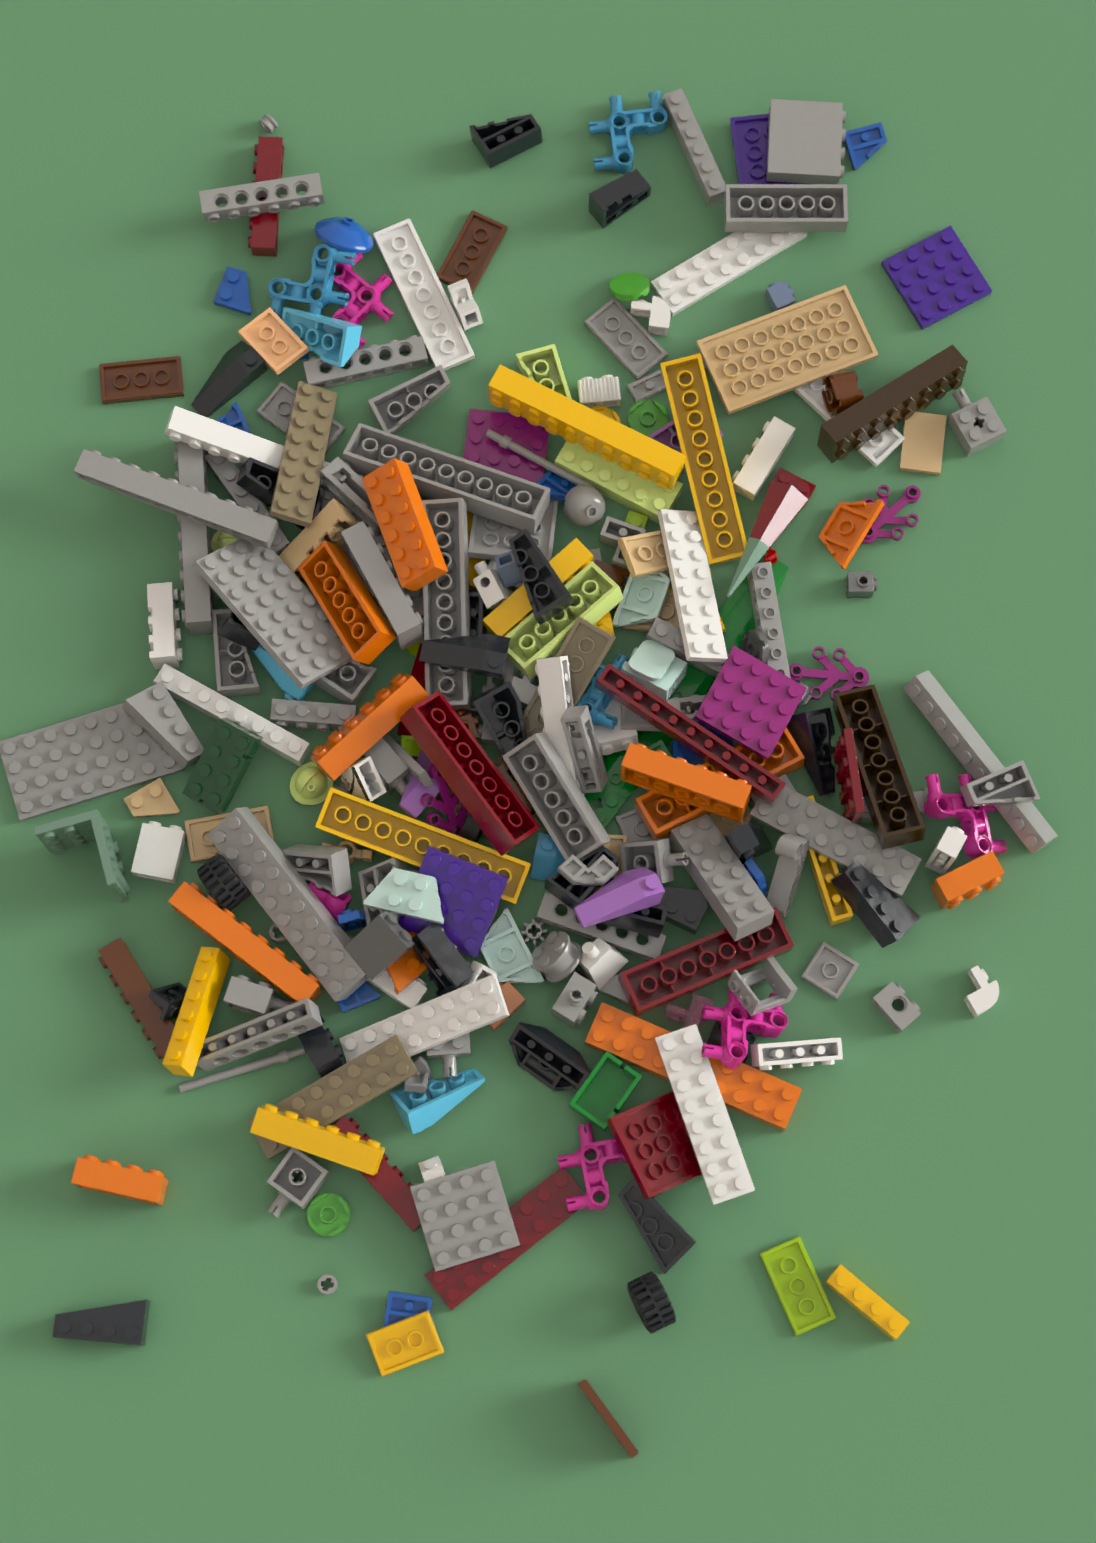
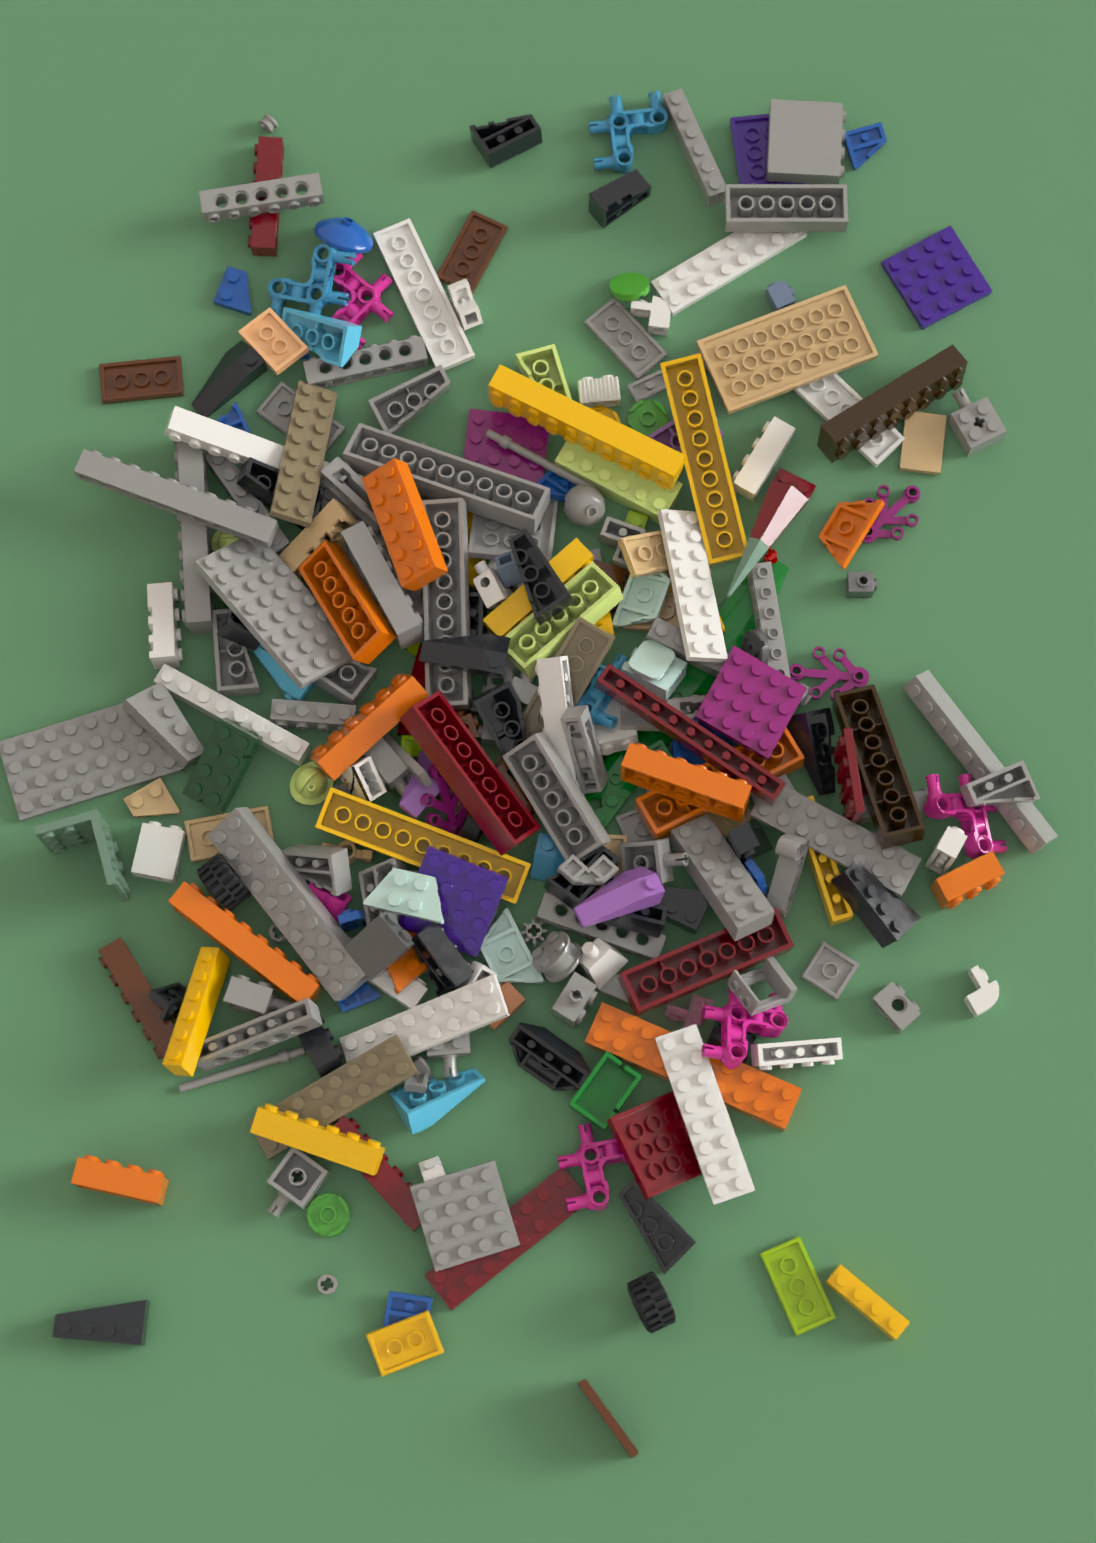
(841, 391): reddish brown brick -> none

